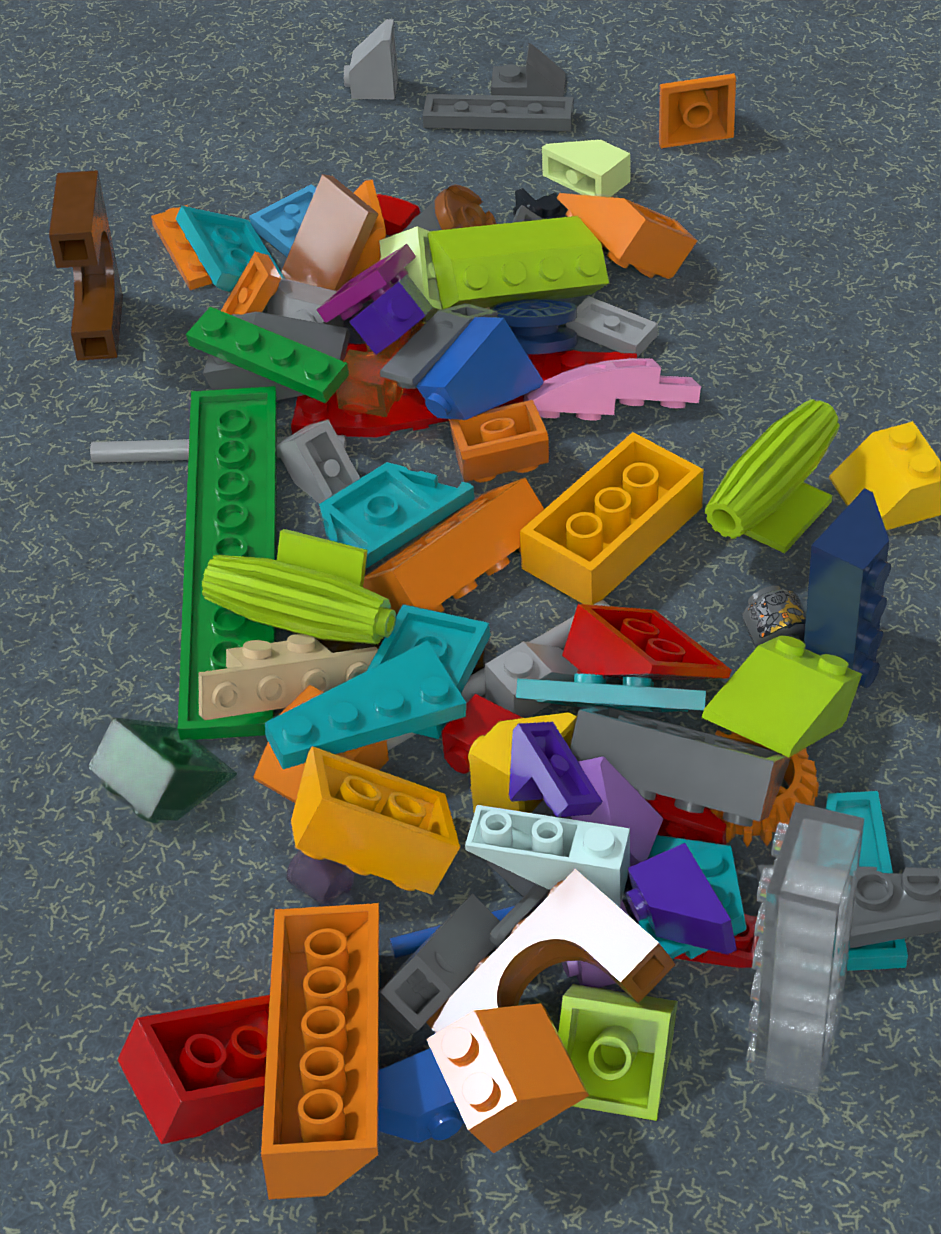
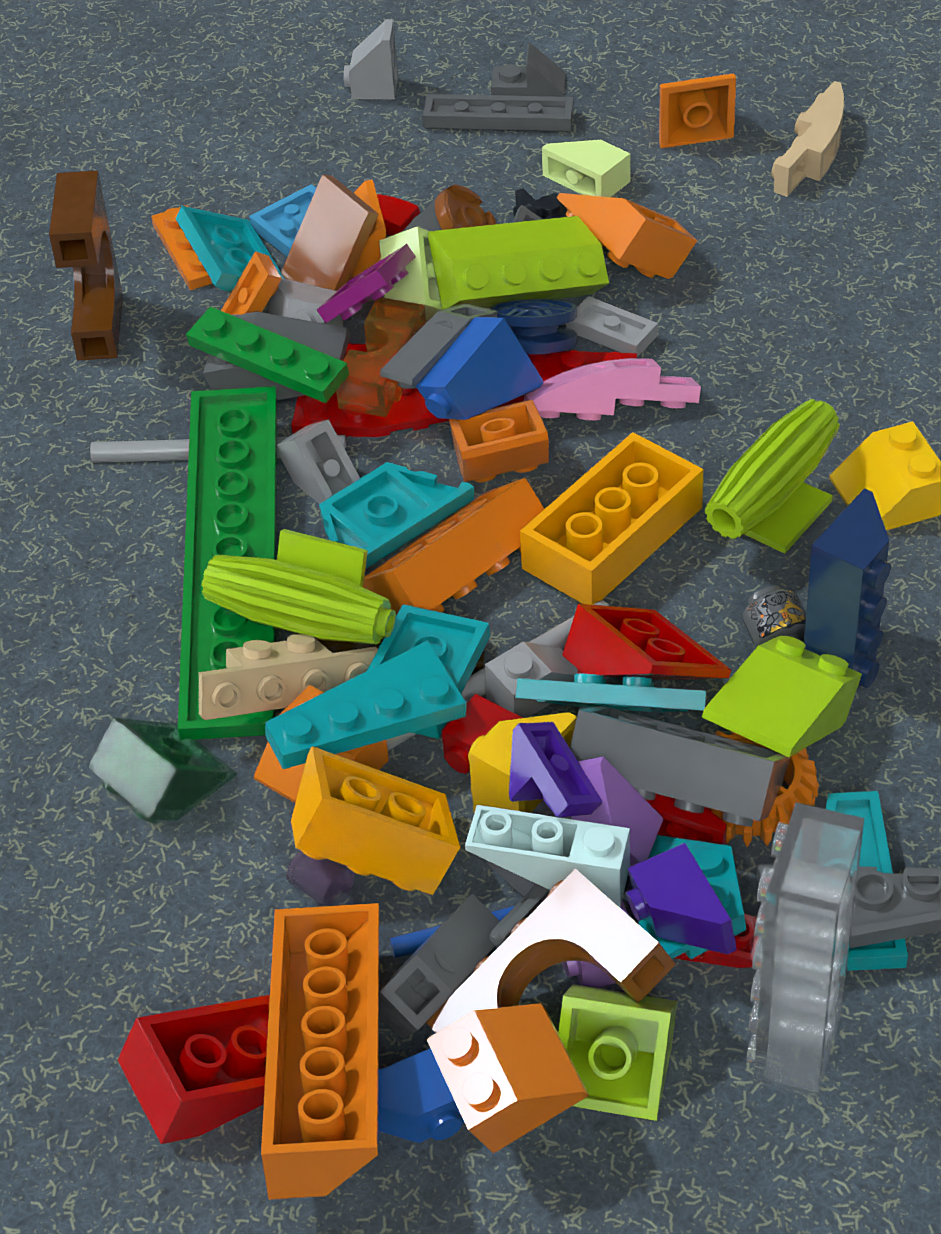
(391, 315): dark purple slope -> none
(816, 144): none -> tan slope

